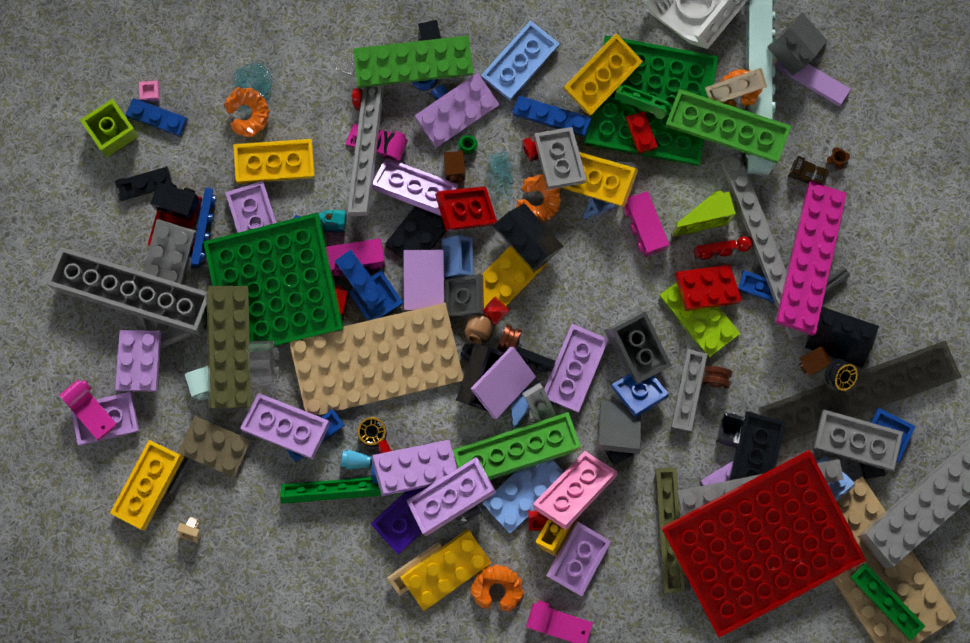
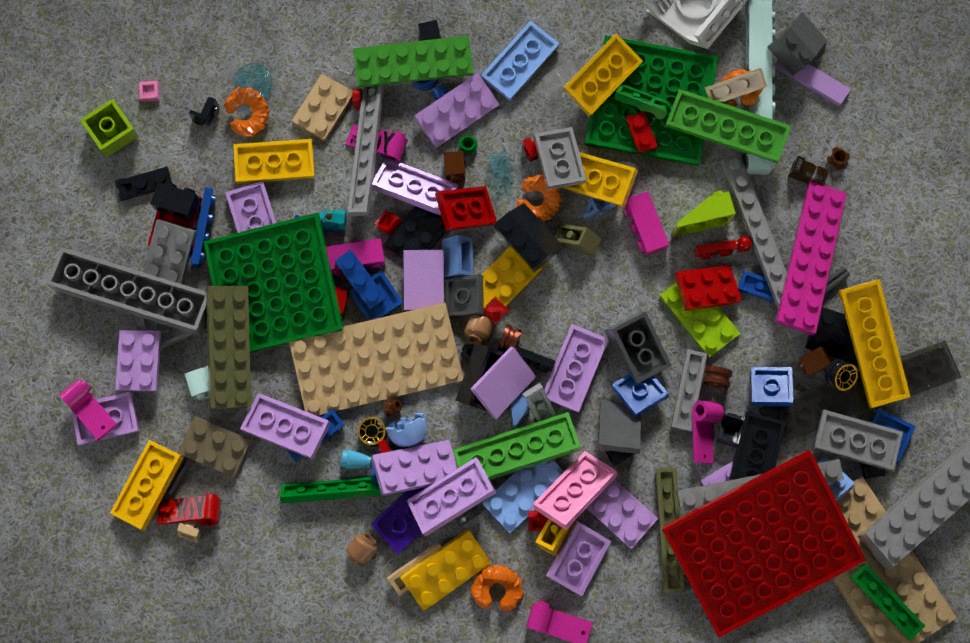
(156, 117): blue plate -> none
(200, 509): none -> red door
(209, 111): none -> black bracket
(262, 363): clear brick -> none
(323, 107): none -> tan plate
(361, 549): none -> medium nougat head
(387, 222): none -> red tile
(392, 407): none -> reddish brown plate
(408, 431): none -> light blue cylinder
(551, 115): blue plate -> none
(578, 239): none -> olive slope
(622, 514): none -> lavender plate
(703, 415): none -> dark pink door
(771, 386): none -> plate
(874, 343): none -> yellow plate

